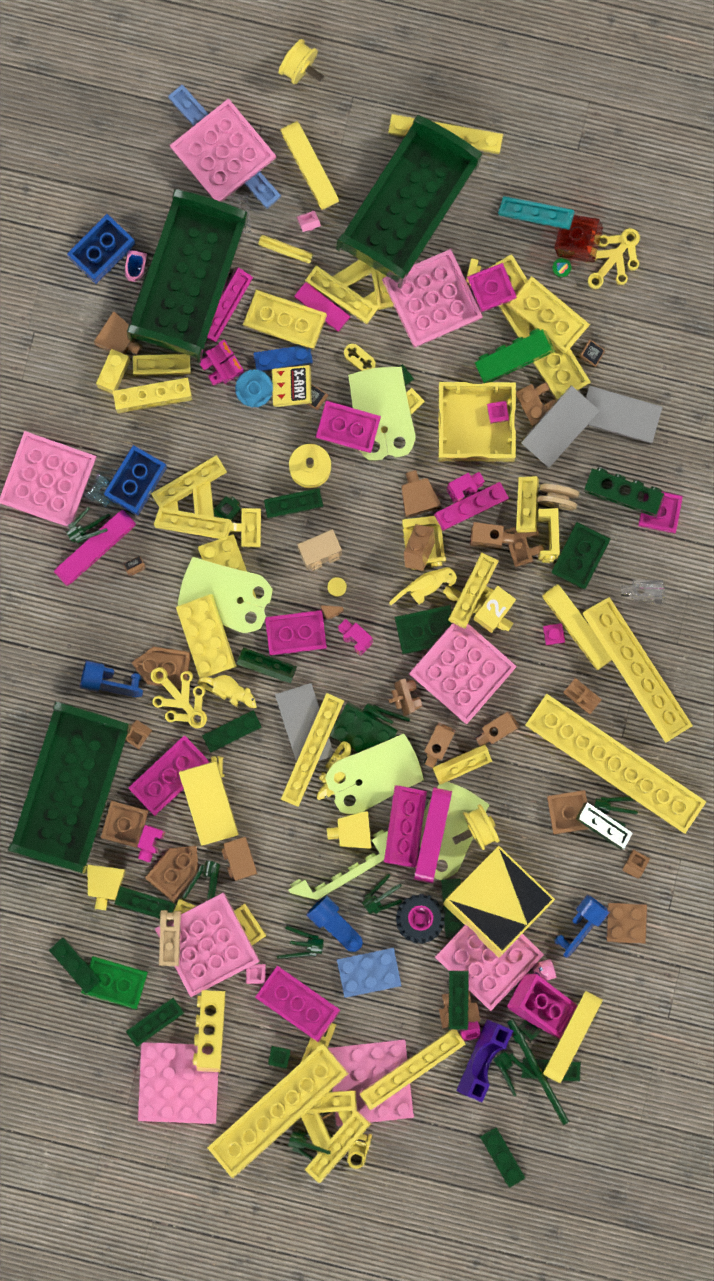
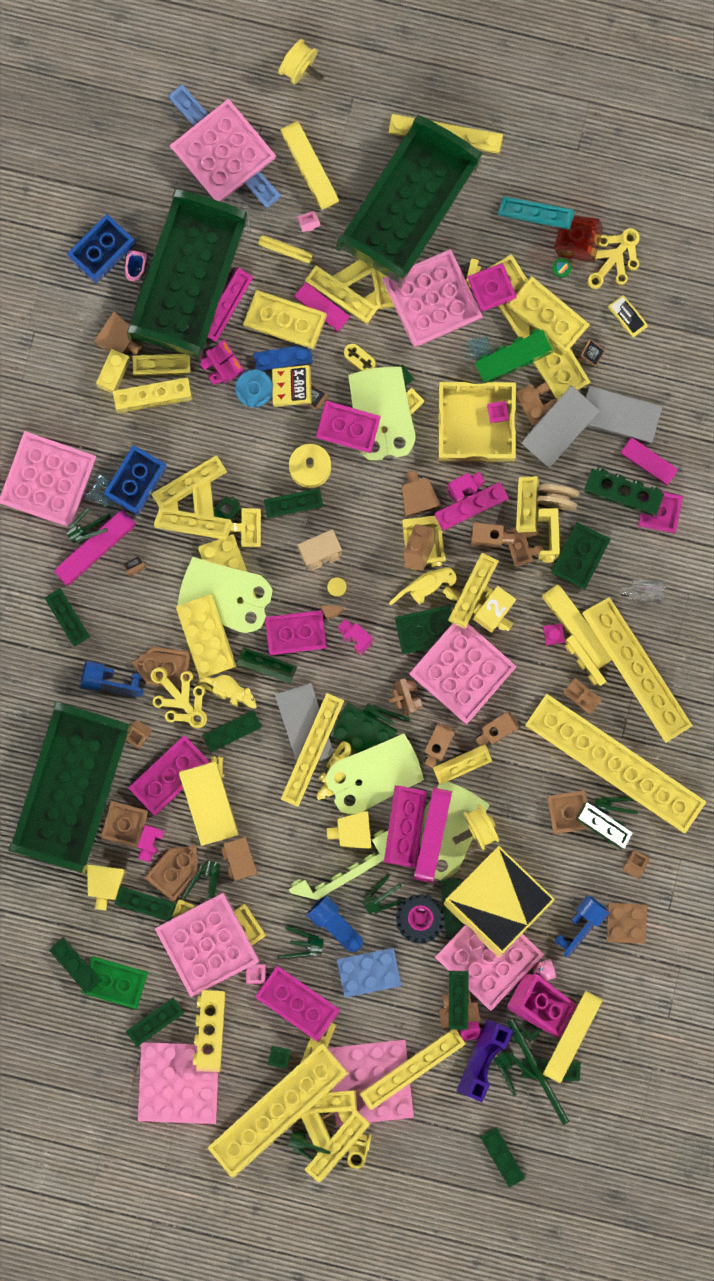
(67, 617): none -> dark green plate
(169, 939): tan plate -> none
(479, 347): none -> clear light blue tile
(584, 661): none -> light yellow plate
(628, 316): none -> slope
(649, 461): none -> dark pink tile

